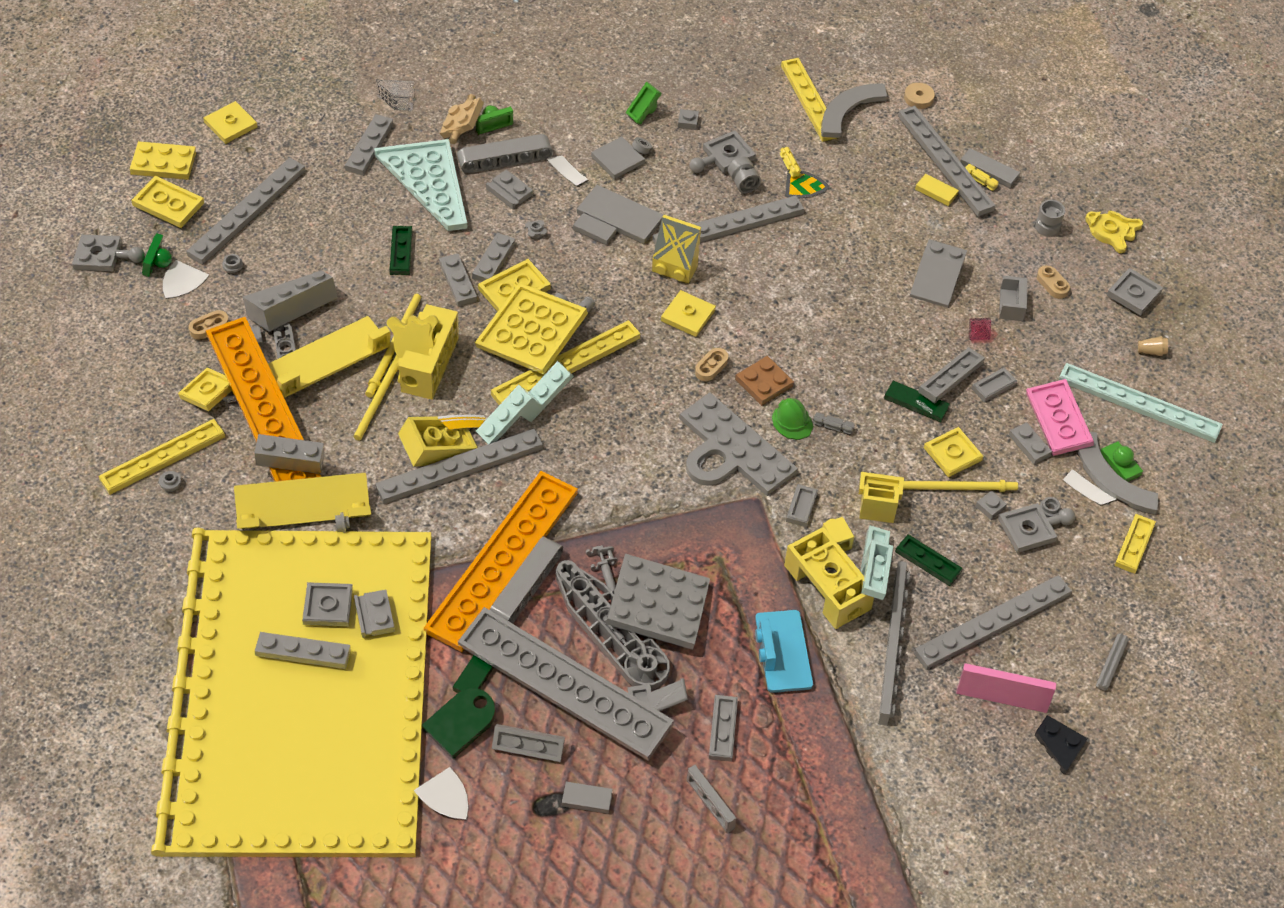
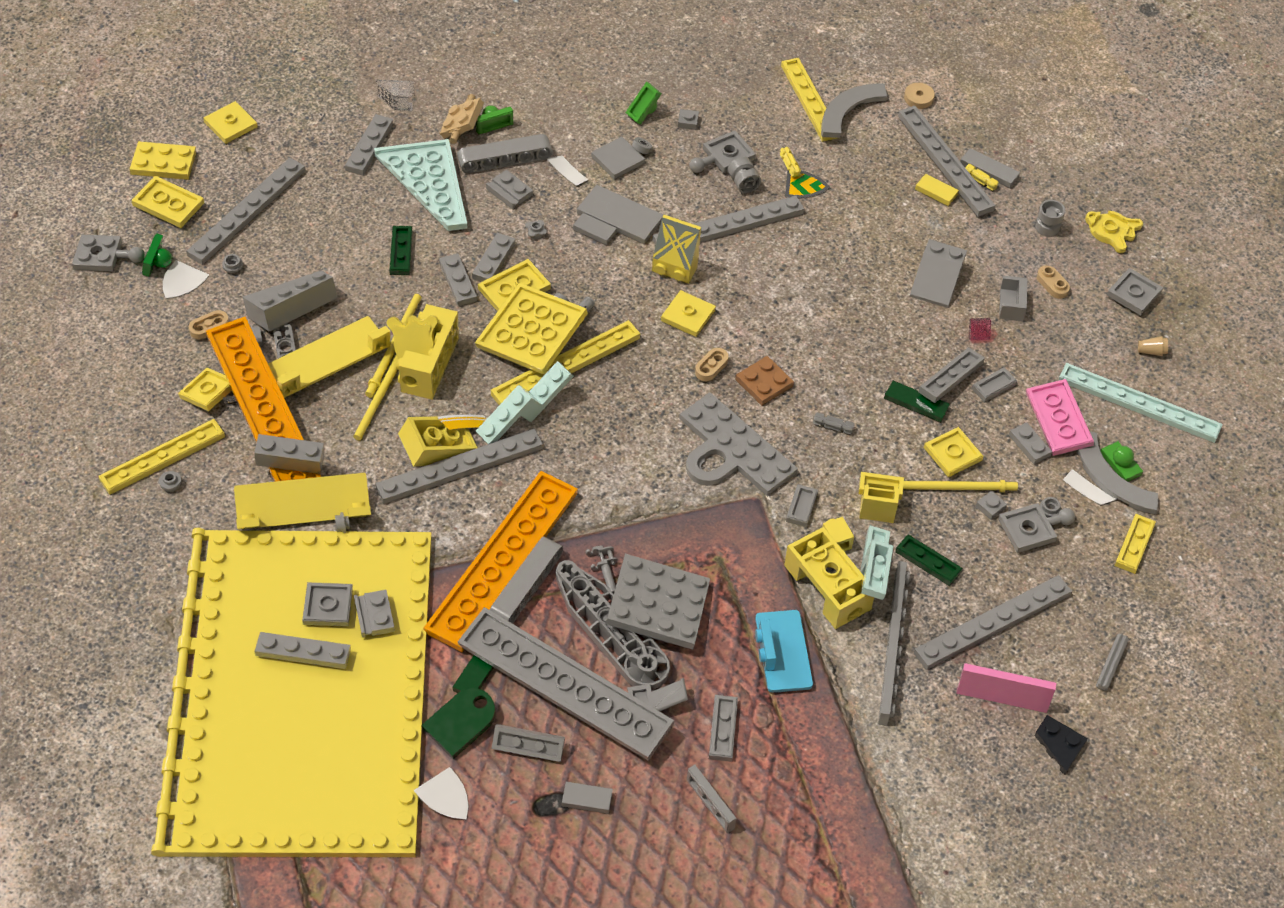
(792, 419): bright green piece -> none

